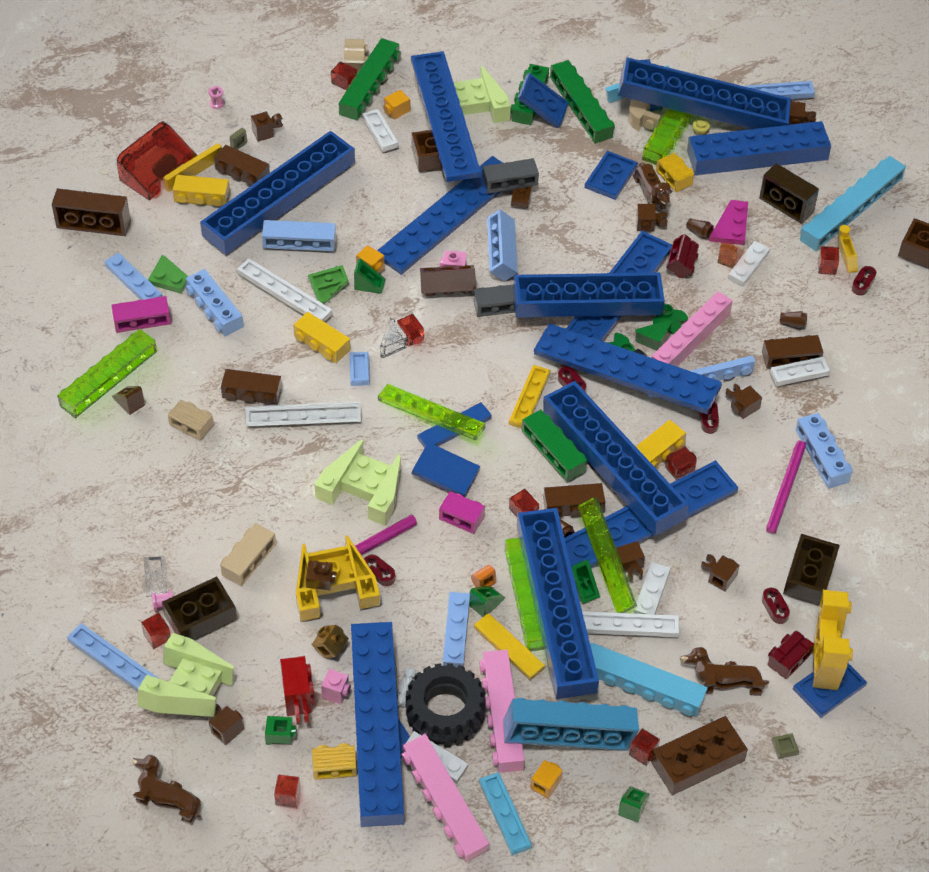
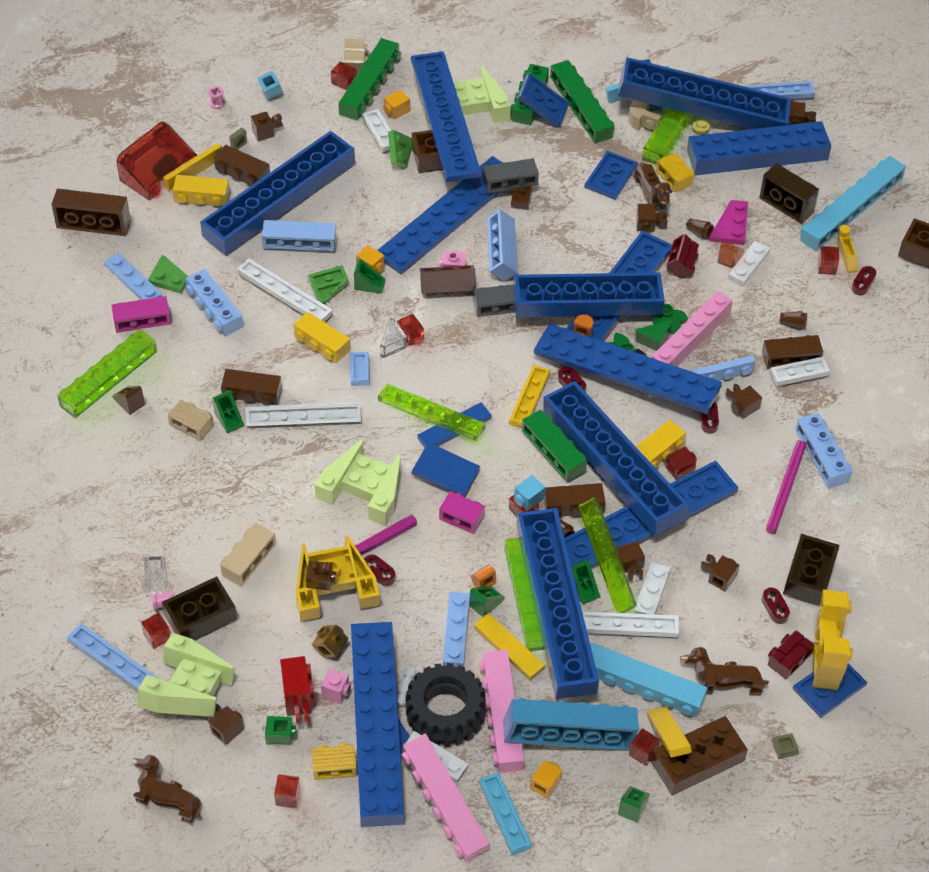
(227, 411): none -> green slope
(270, 85): none -> medium azure brick
(399, 147): none -> bright green wing
(529, 493): none -> medium azure brick
(584, 325): none -> orange brick
(669, 732): none -> yellow tile

